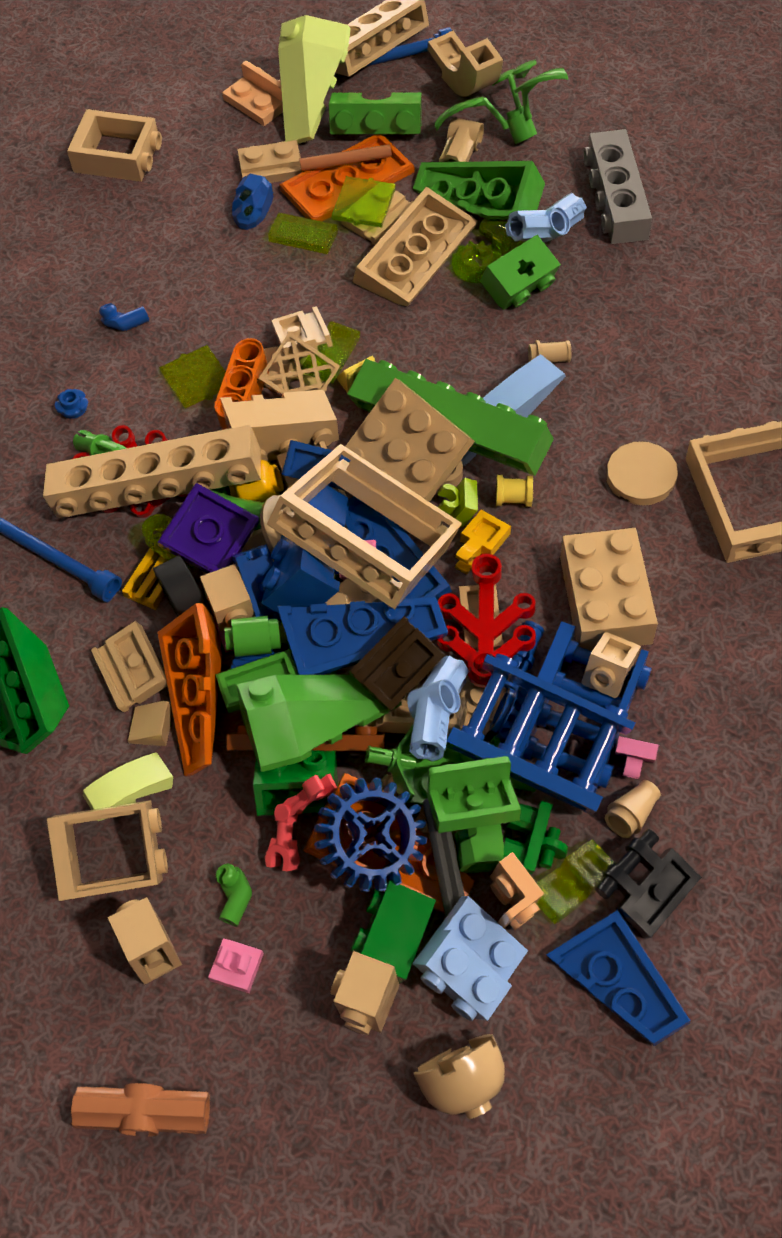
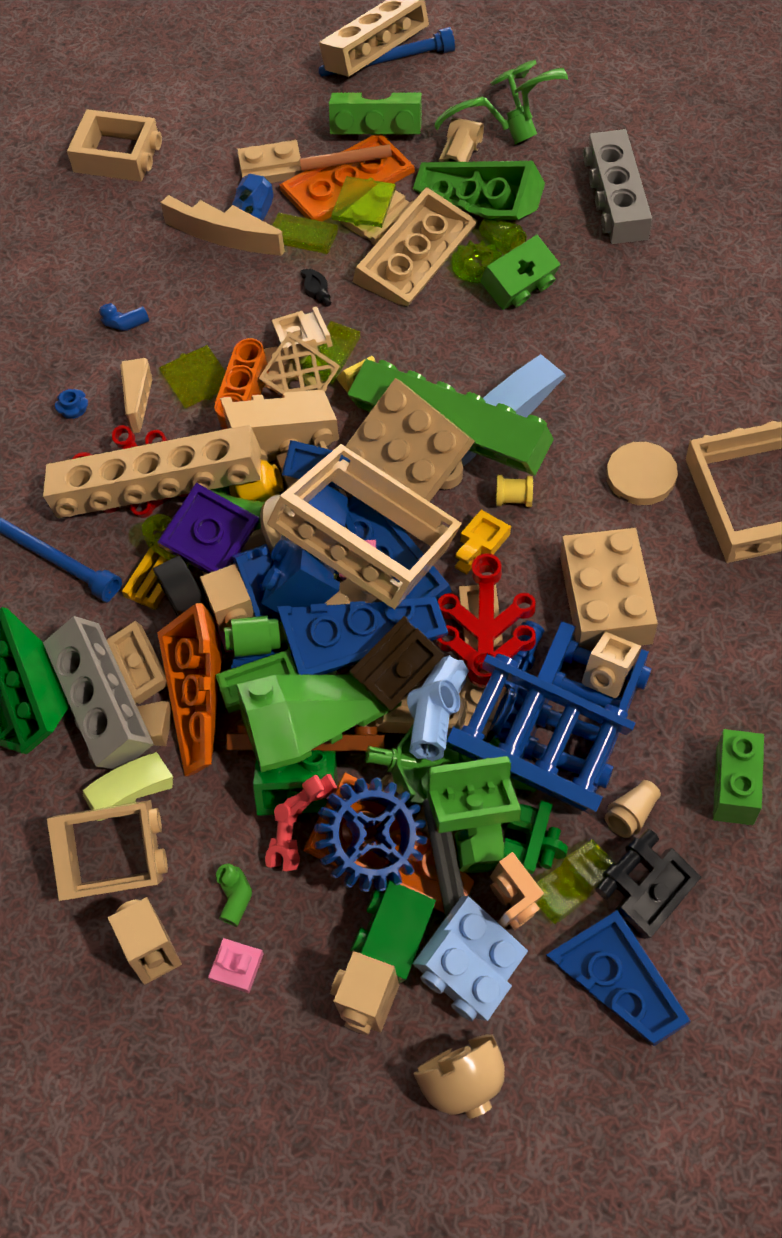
(94, 443): bright green axle -> none
(97, 694): none -> light grey brick
(136, 389): none -> tan slope
(140, 1109): nougat piece -> none
(229, 229): none -> tan slope
(256, 94): light nougat bracket -> none
(308, 61): yellowish green wedge -> none
(316, 286): none -> black piece
(462, 500): lime tile -> none
(464, 67): tan arch -> none
(546, 223): light blue piece -> none
(551, 351): tan pin -> none
(635, 754): bright pink tile -> none
(738, 777): none -> bright green brick

